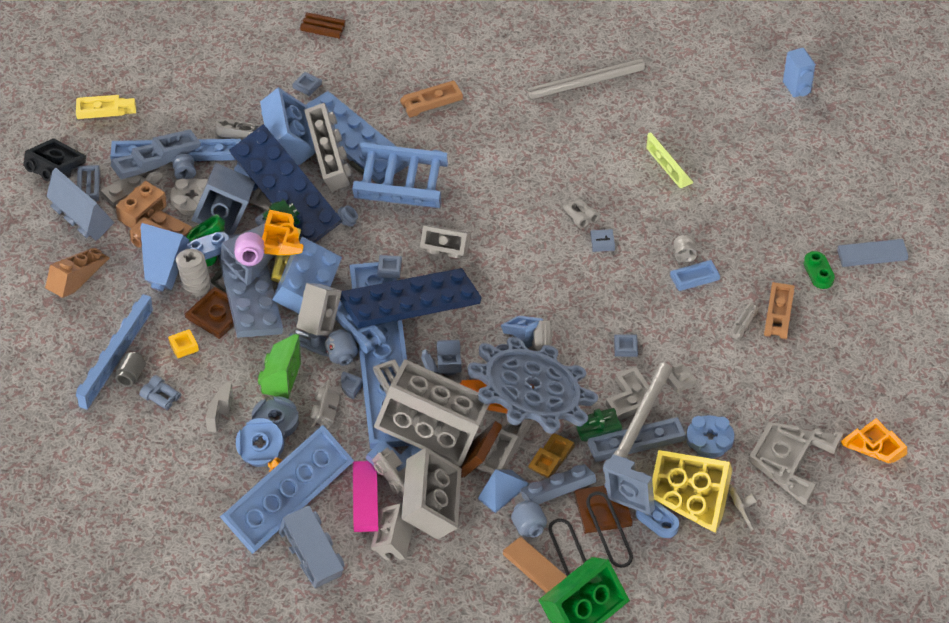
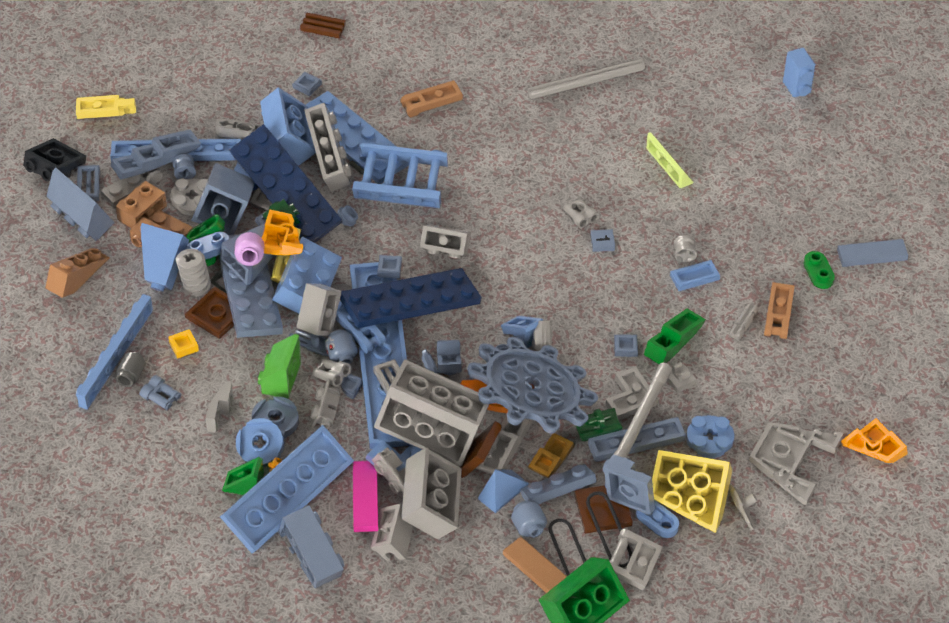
(244, 477): none -> green slope
(335, 375): none -> light grey piece
(641, 560): none -> light grey plate
(673, 336): none -> green slope

